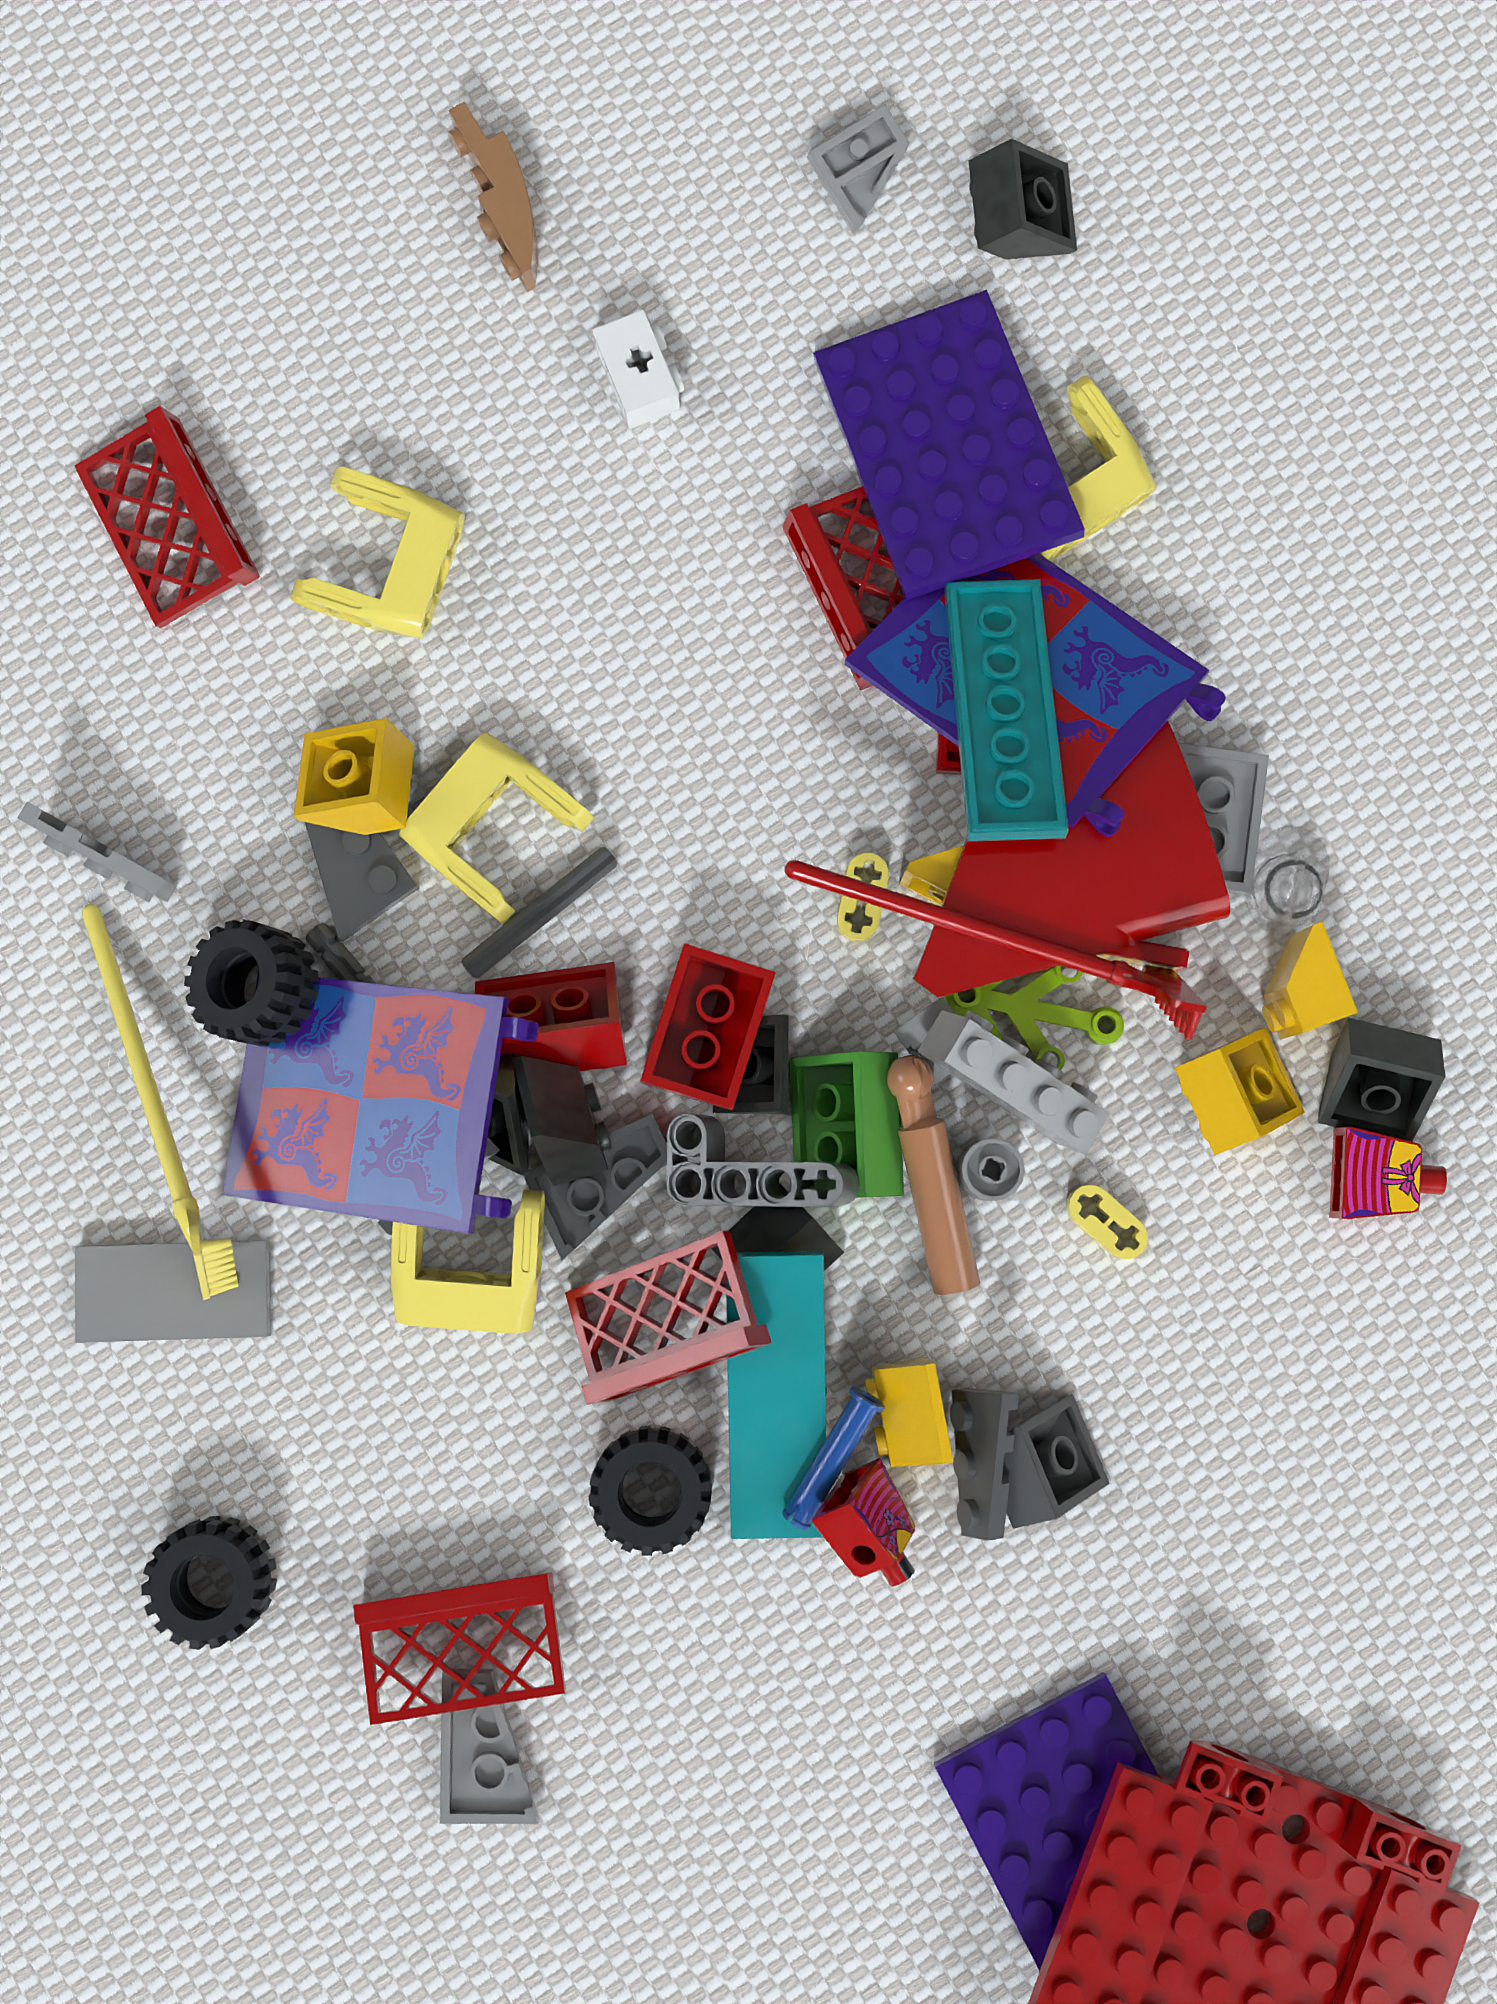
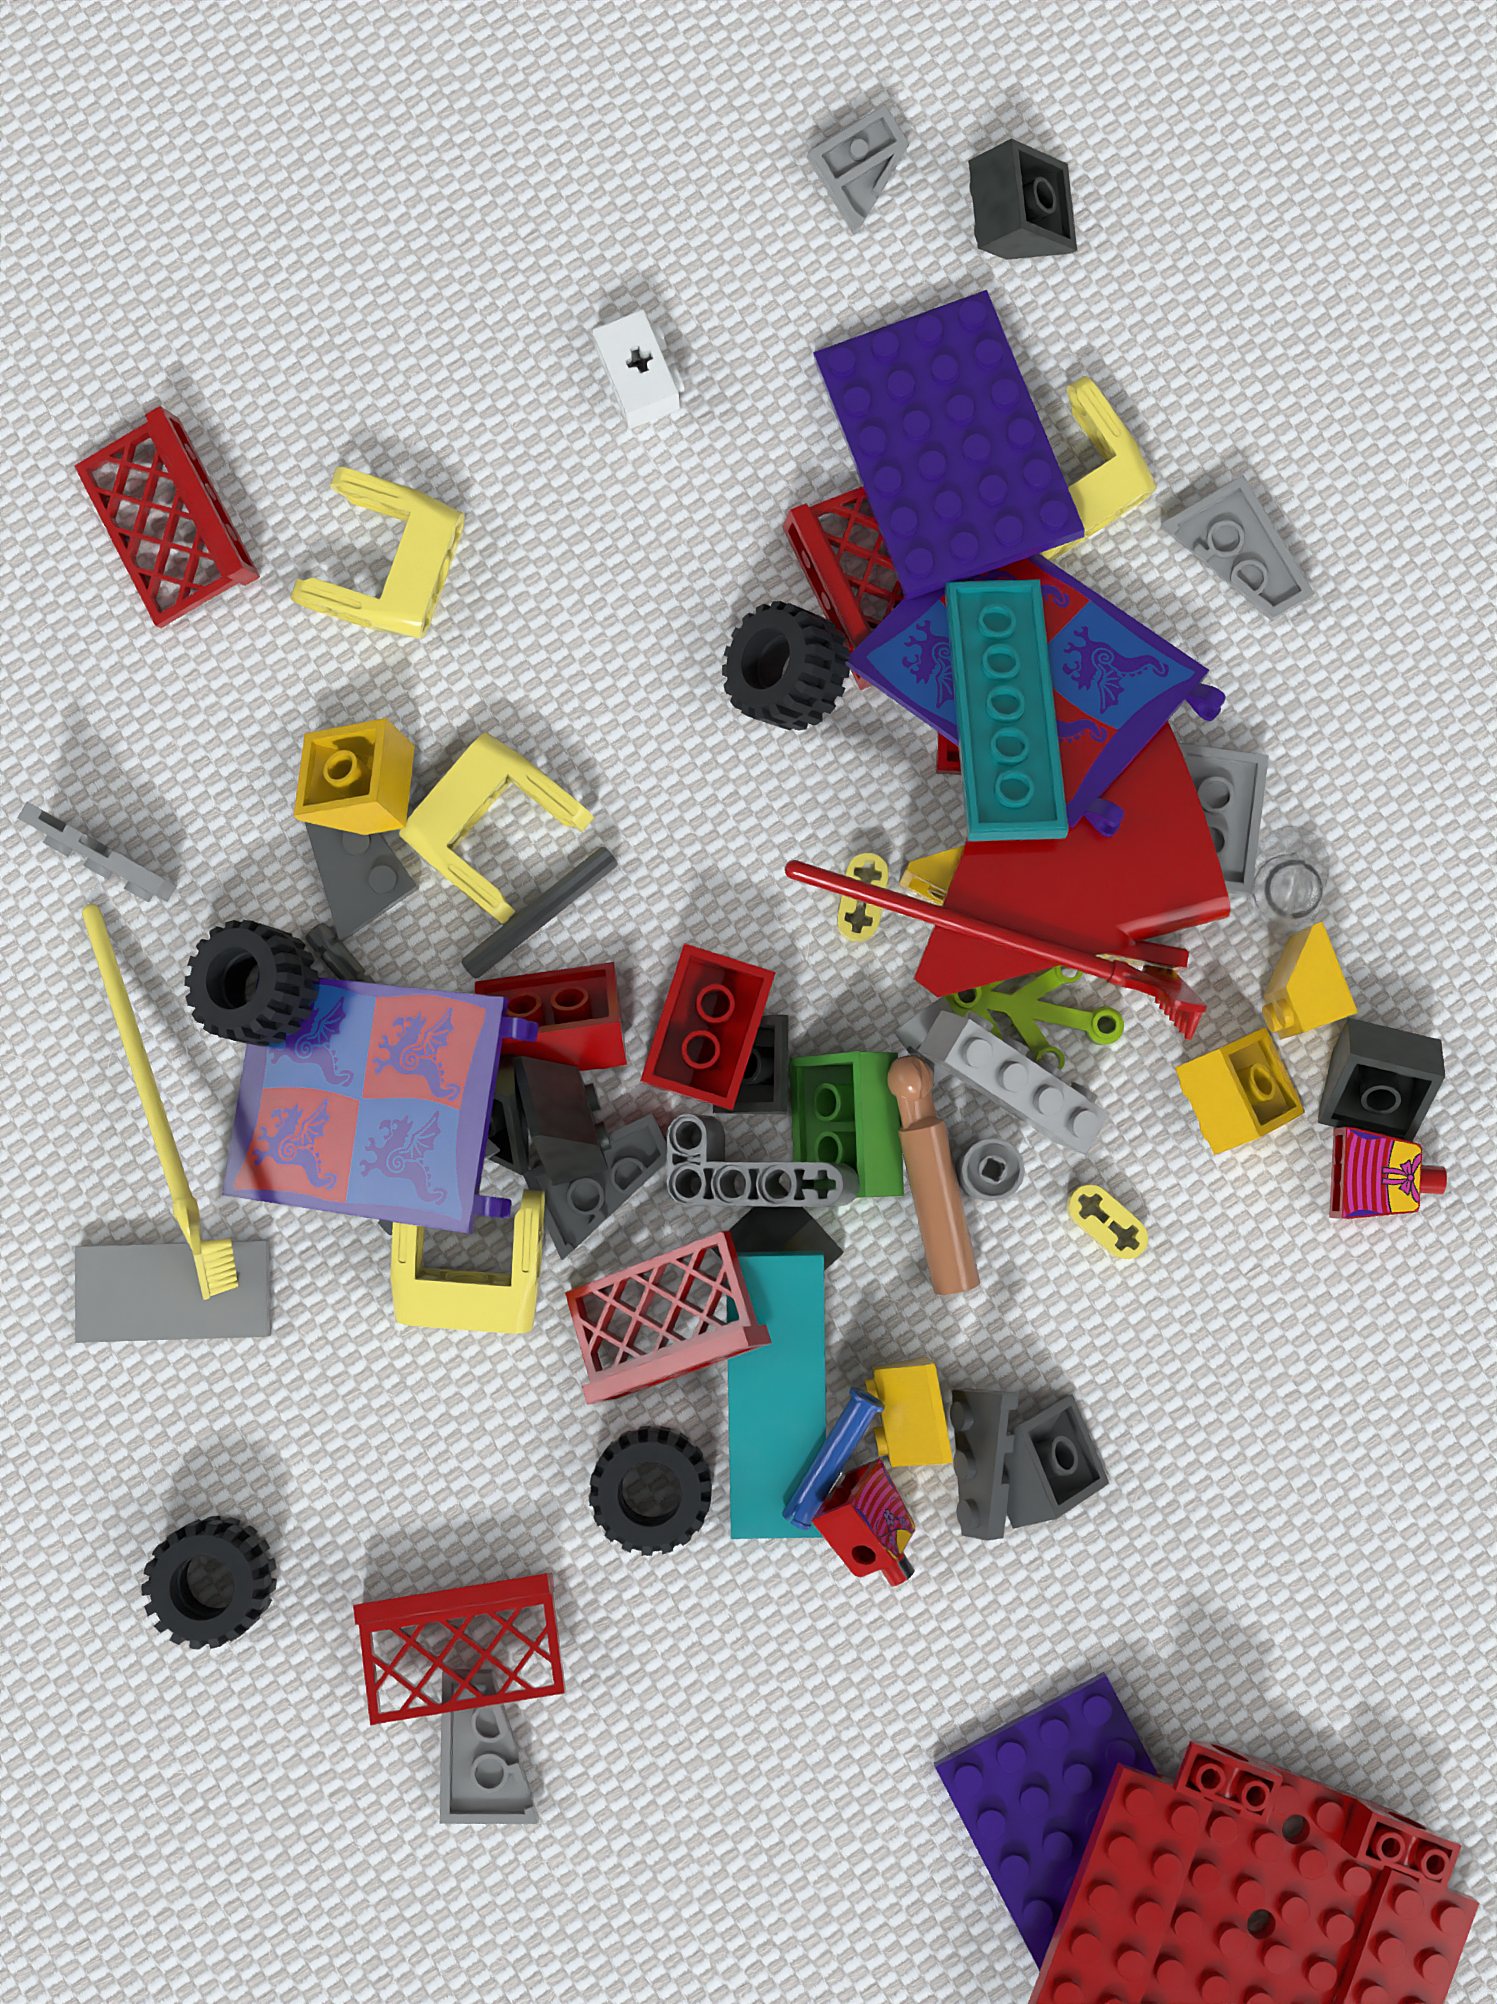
(503, 195): medium nougat slope -> none
(813, 670): none -> black tyre
(1242, 547): none -> light grey wing

